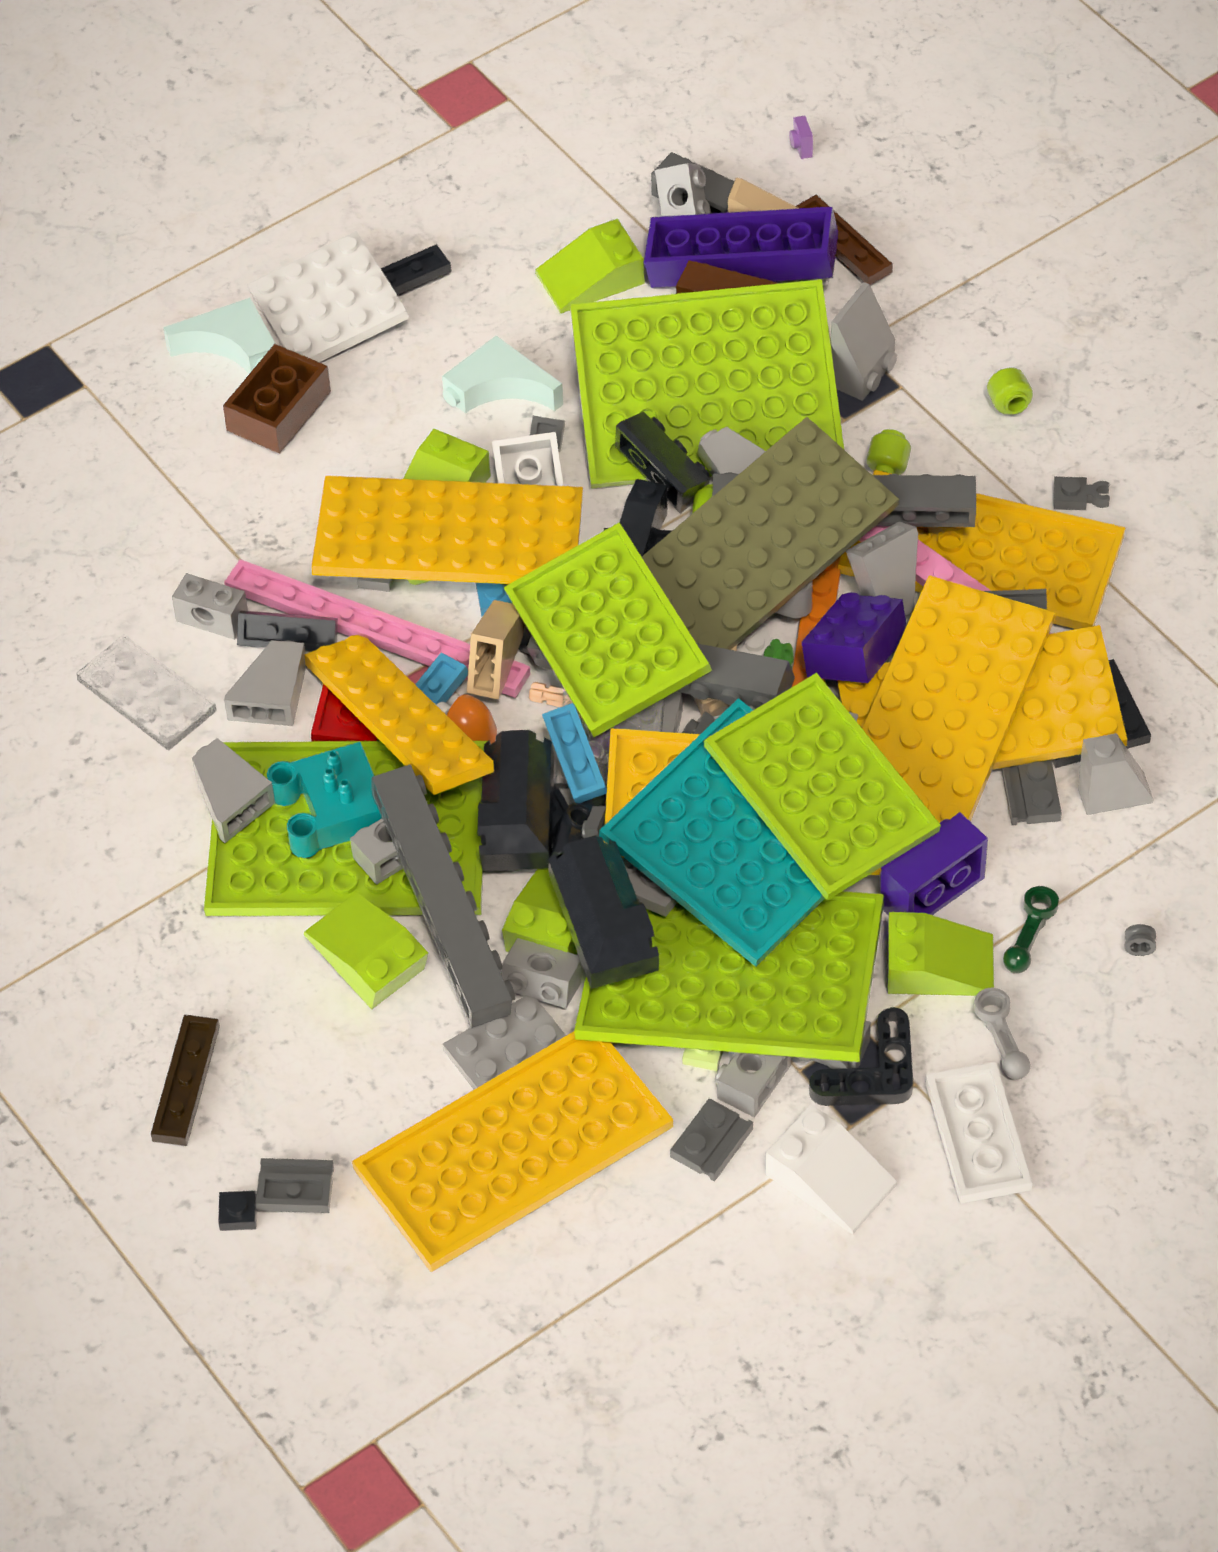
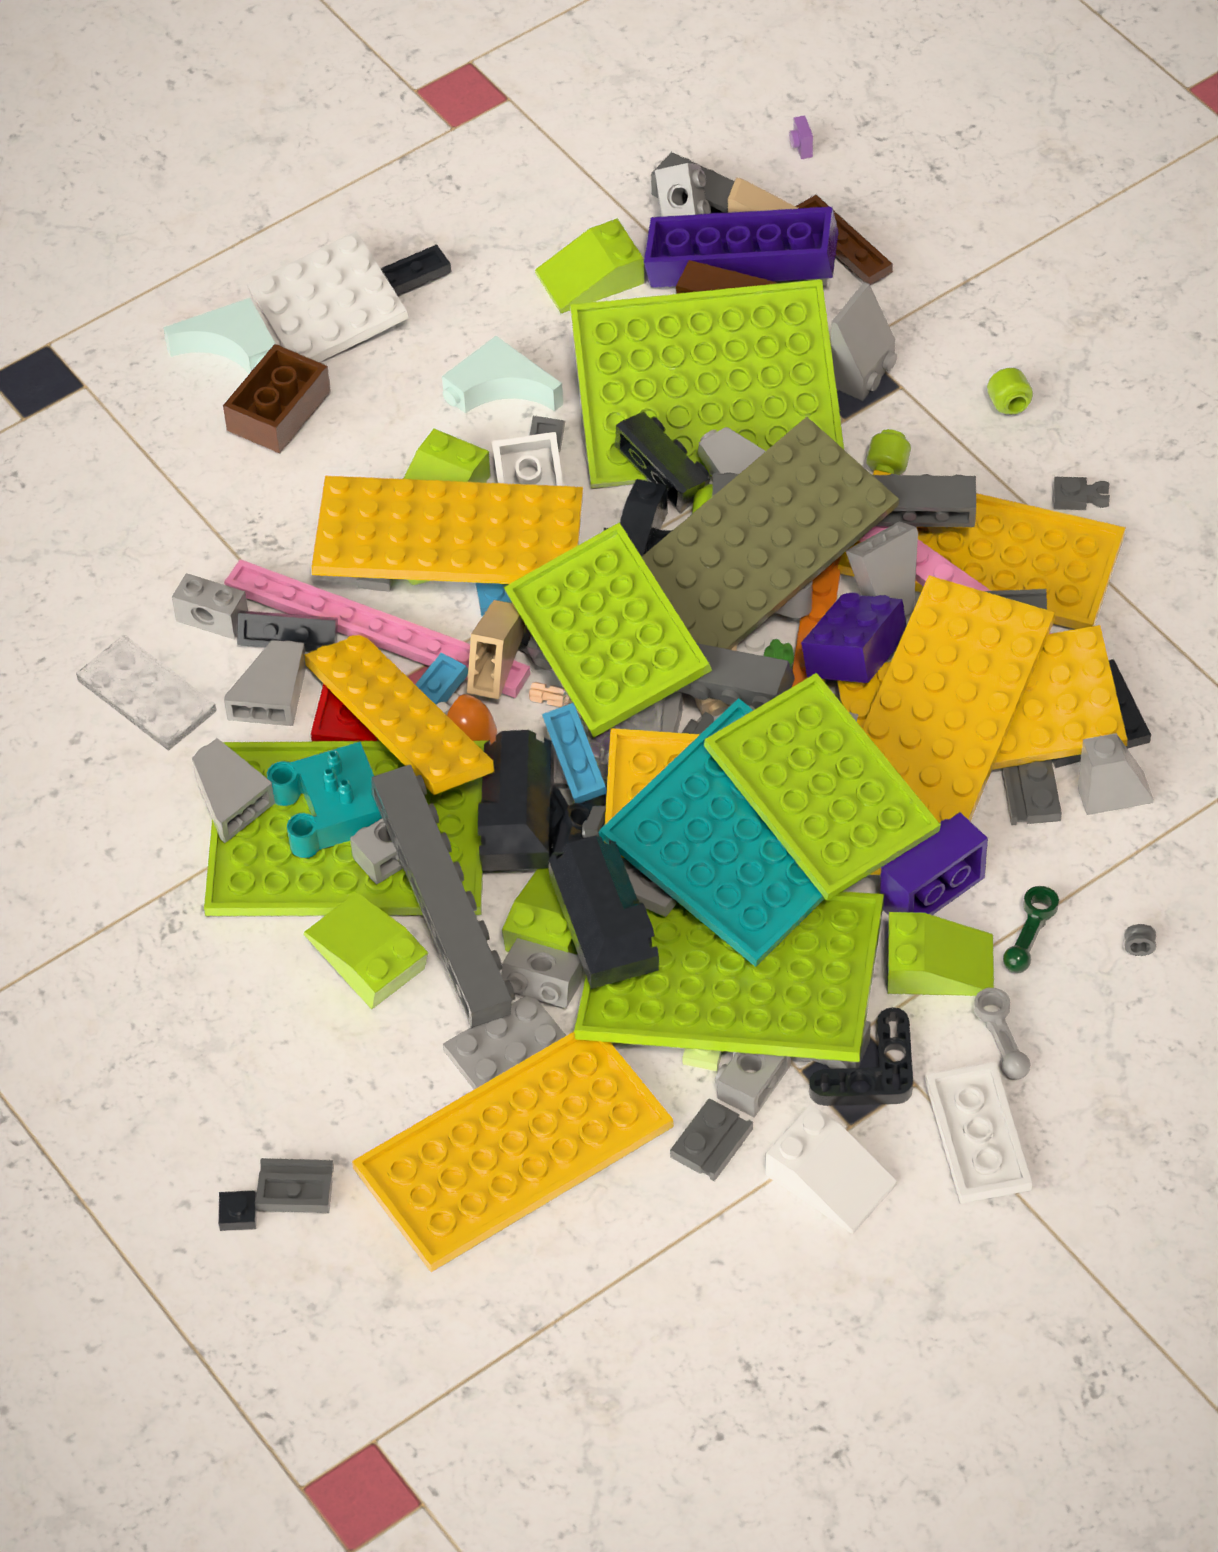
(185, 1080): dark brown plate -> none

